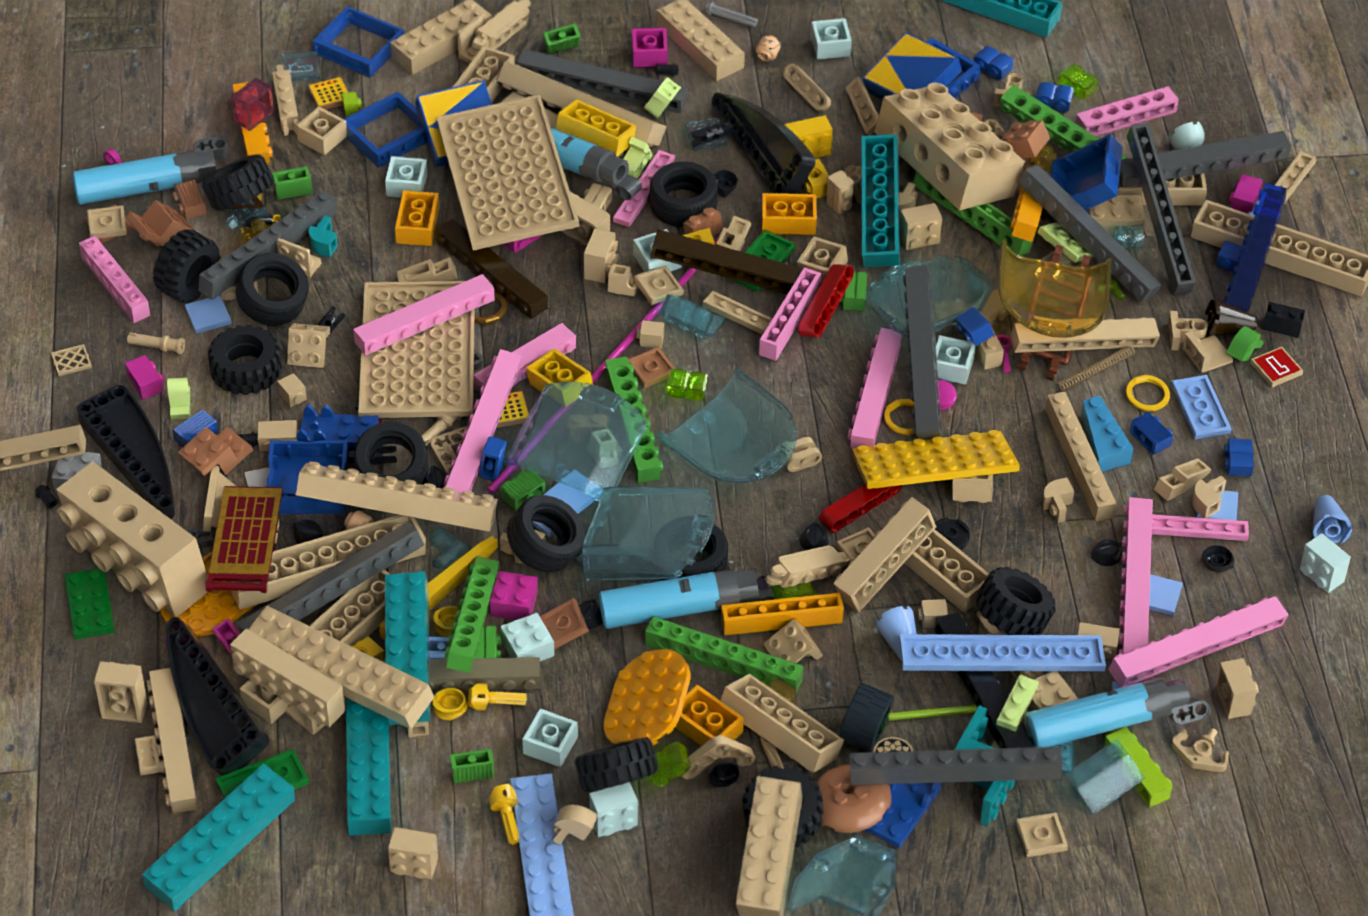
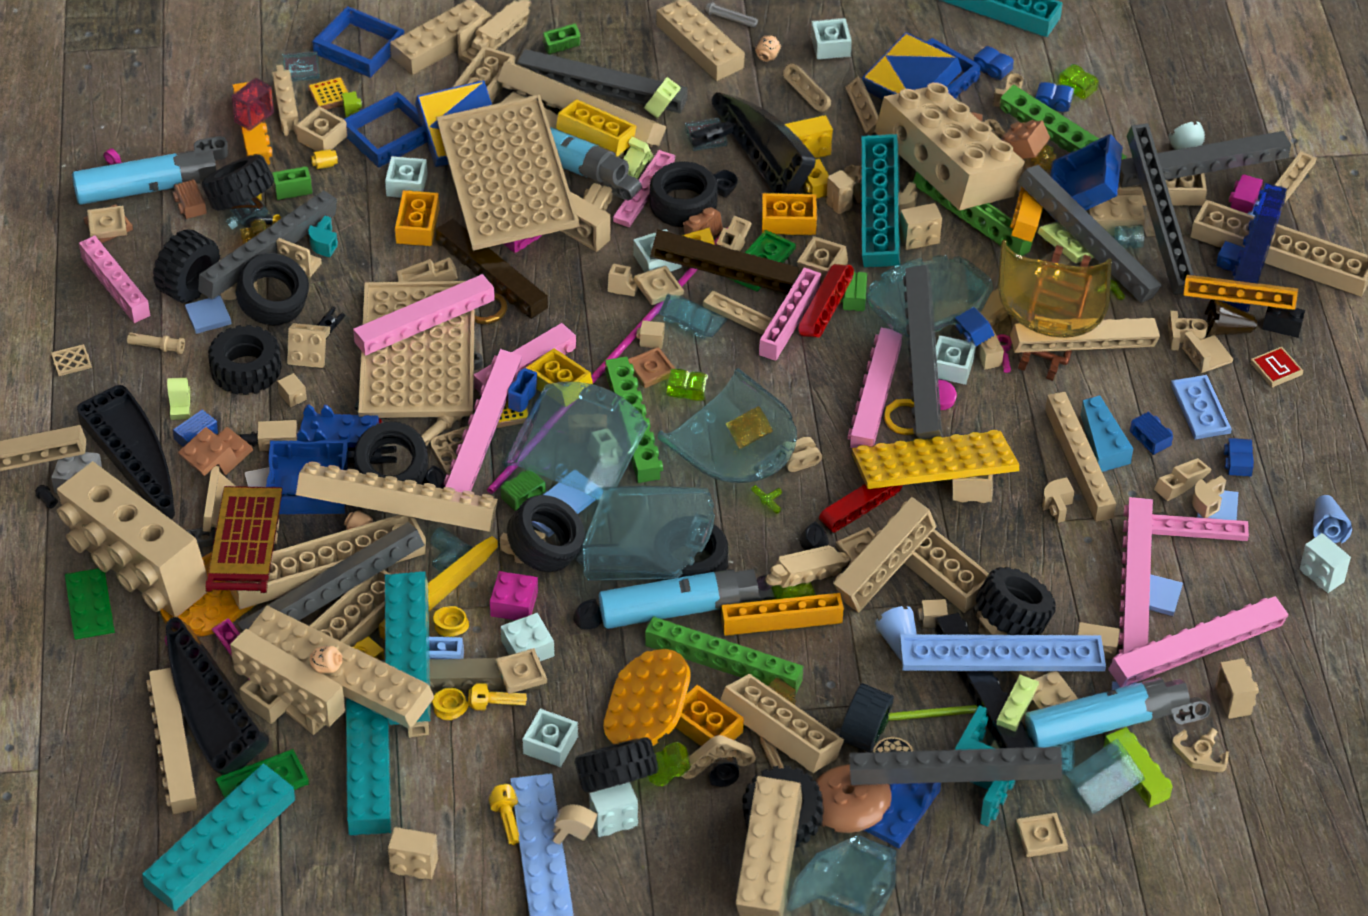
(121, 692): tan brick -> none
(144, 377): dark pink brick -> none
(147, 755): tan plate -> none
(158, 223): nougat bracket -> none
(307, 530): black hat -> none
(324, 159): none -> yellow brick
(326, 659): none -> light nougat head
(472, 614): bright green brick -> none
(472, 766): bright green brick -> none
(488, 643): bright green brick -> none
(492, 458): blue brick -> none
(521, 671): none -> tan tile
(522, 390): none -> blue brick
(565, 623): nougat tile -> none
(600, 255): tan brick -> none
(649, 47): dark pink brick -> none
(668, 69): black pin -> none
(749, 427): none -> clear yellow brick
(767, 499): none -> clear neon green piece
(792, 643): tan bracket -> none
(955, 531): black tile -> none
(1094, 366): tan piece -> none
(1107, 552): black hat -> none
(1128, 112): bright pink brick -> none
(1151, 379): yellow piece -> none
(1218, 558): black hat -> none
(1240, 292): none -> light orange brick
(1244, 344): bright green brick -> none

